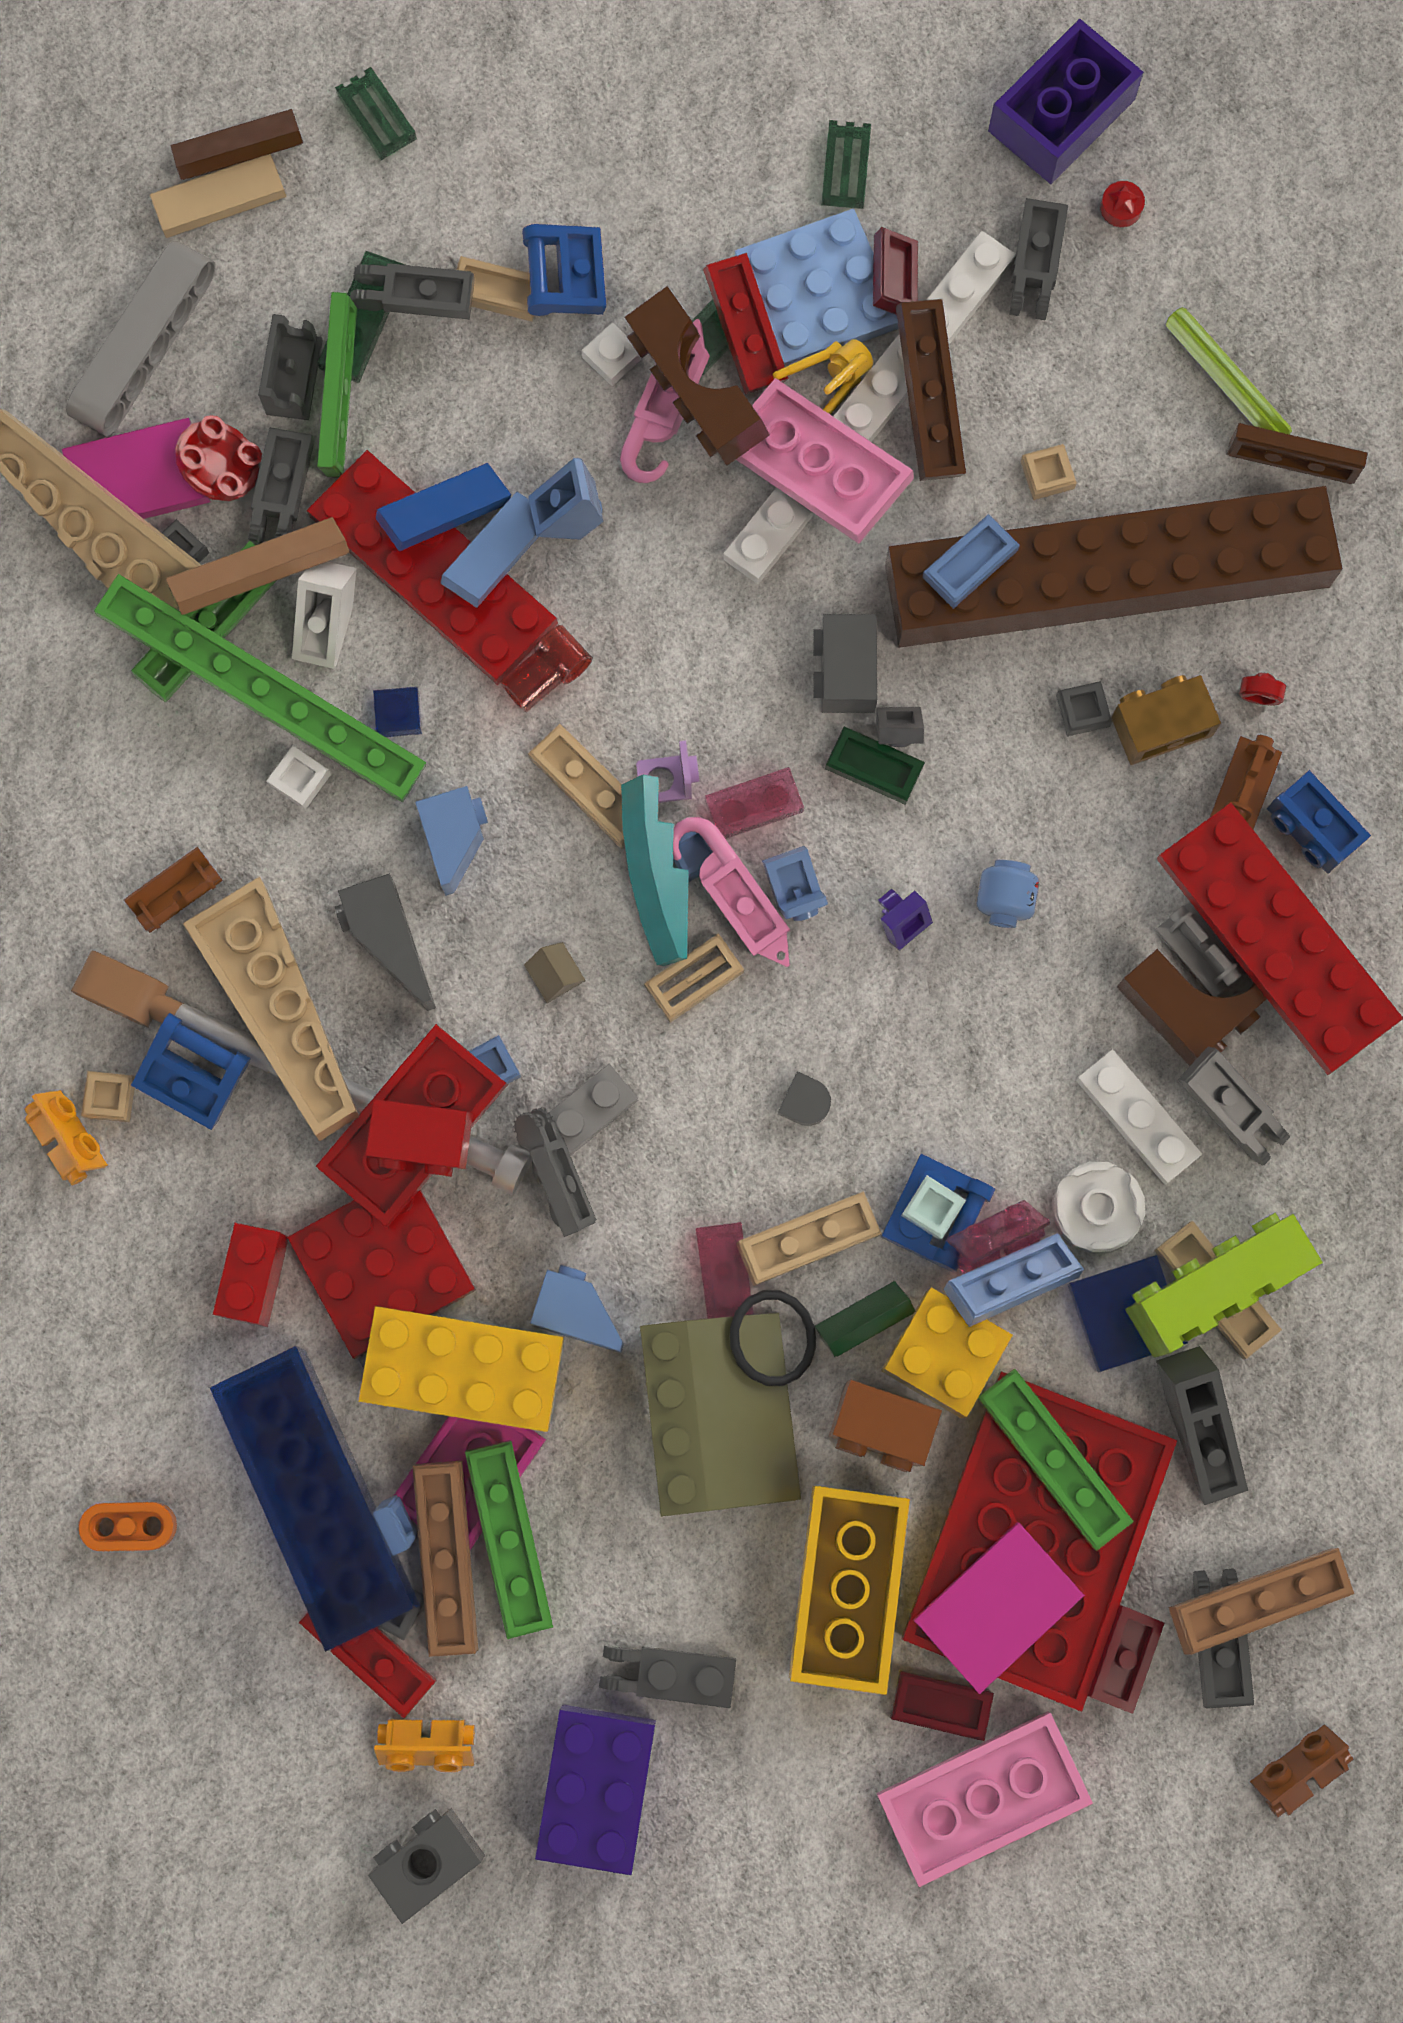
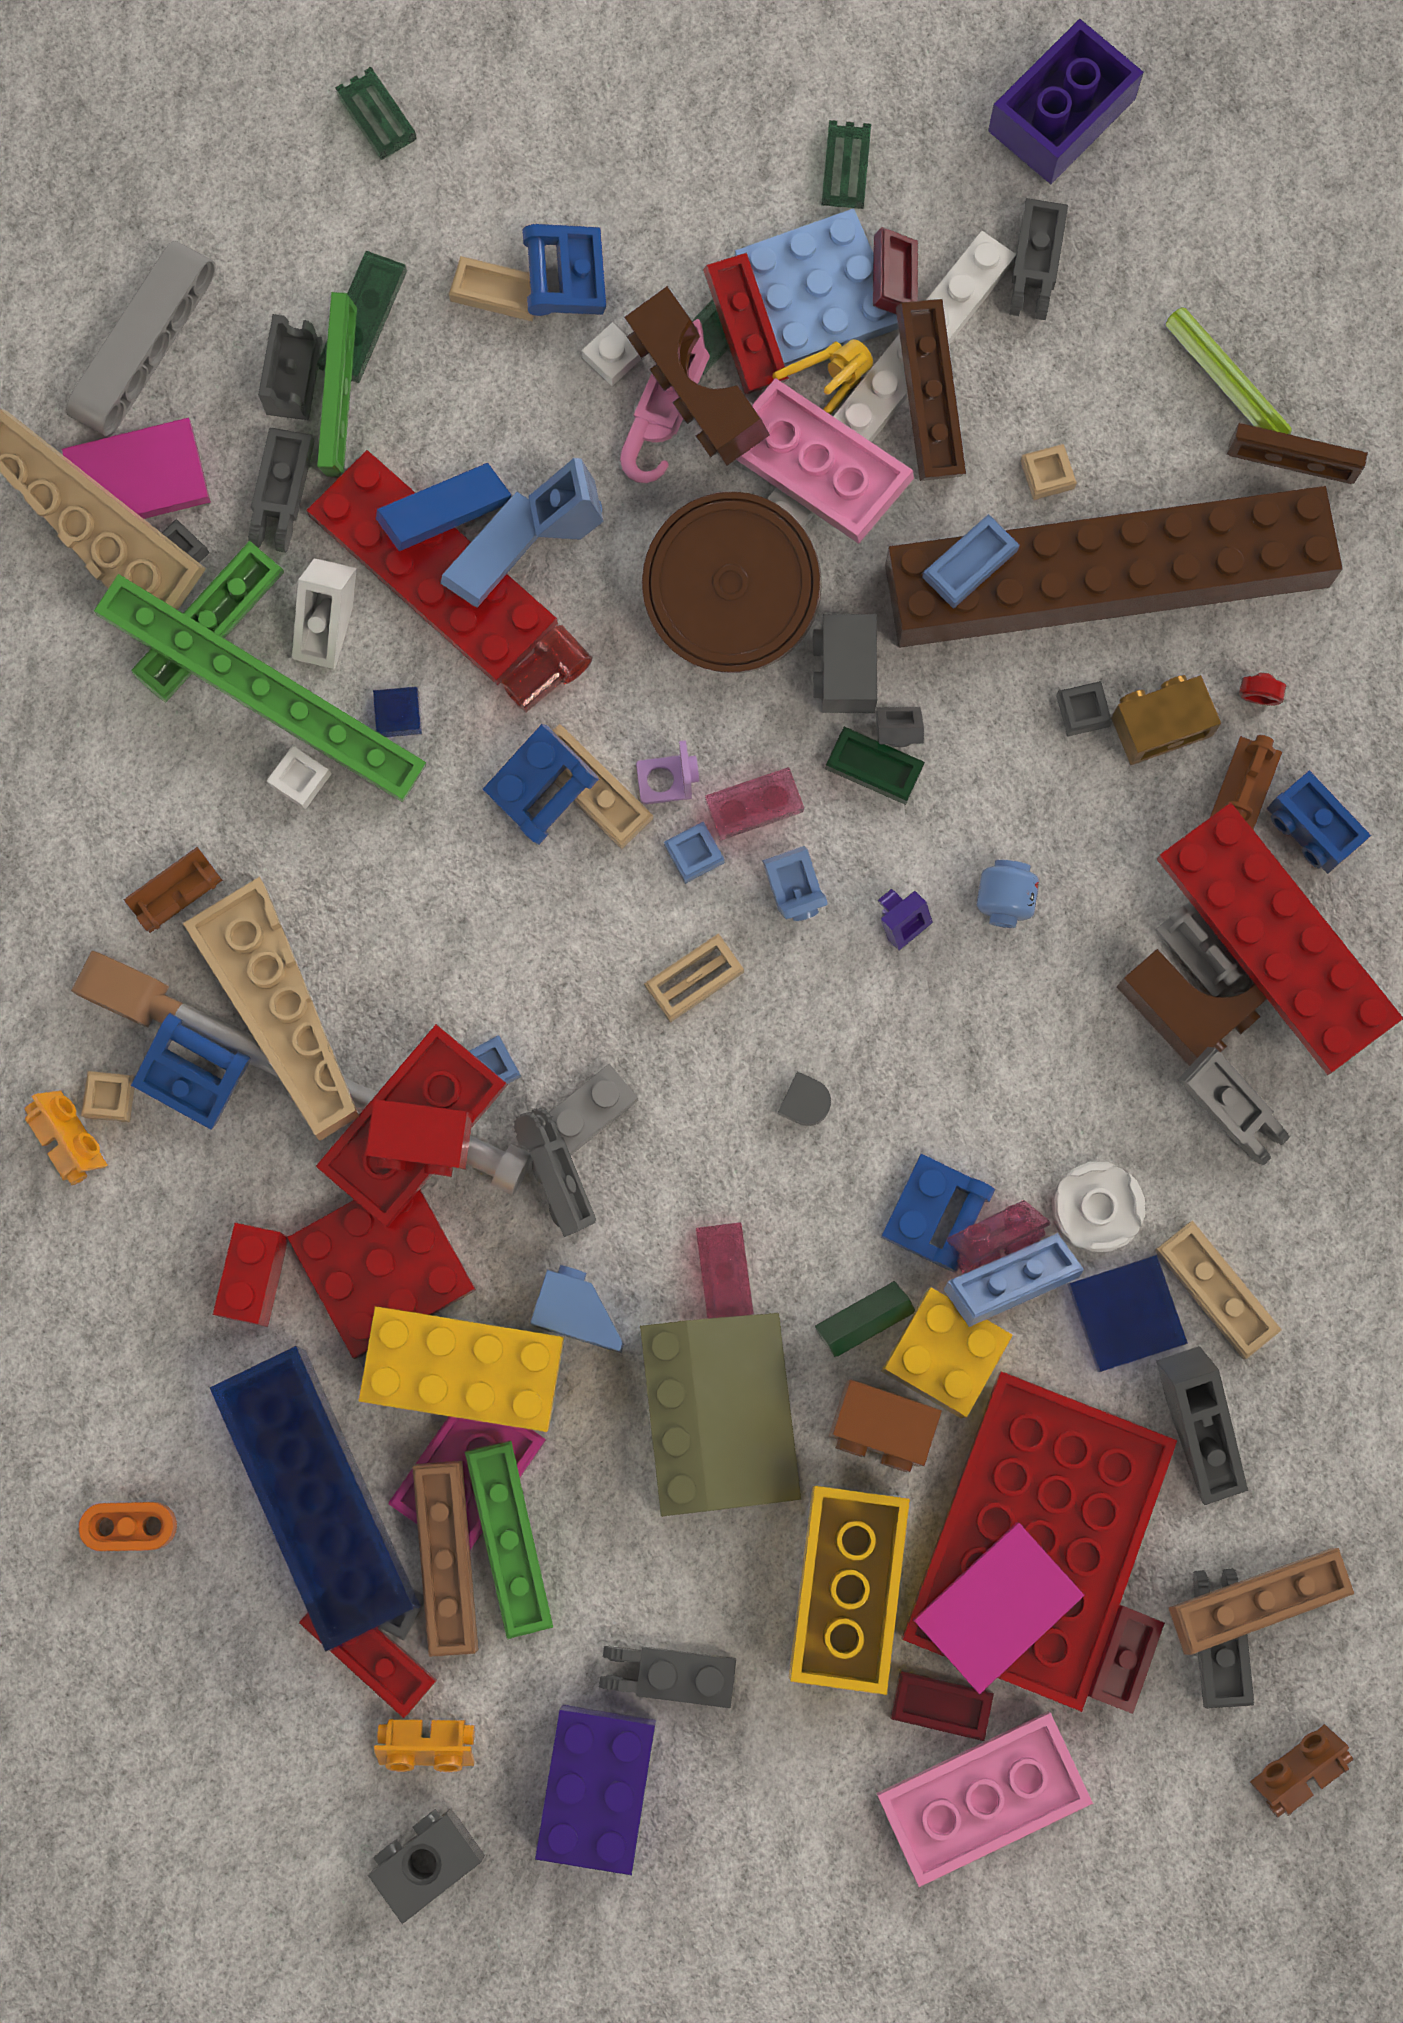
(217, 195): tan tile -> none
(217, 459): red dish -> none
(236, 144): reddish brown tile -> none
(257, 566): medium nougat tile -> none
(381, 927): dark grey slope -> none
(395, 1524): medium blue tile -> none
(415, 290): dark grey hinge -> none
(452, 833): medium blue slope -> none
(531, 774): none -> blue plate
(554, 971): dark tan slope -> none
(656, 885): teal slope -> none
(731, 582): none -> reddish brown brick
(735, 1338): black piece -> none
(737, 892): bright pink plate -> none
(808, 1238): tan tile -> none
(933, 1207): light aqua tile -> none
(1055, 1459): bright green tile -> none
(1122, 203): red tile -> none
(1138, 1117): white plate -> none
(1223, 1284): lime wedge -> none

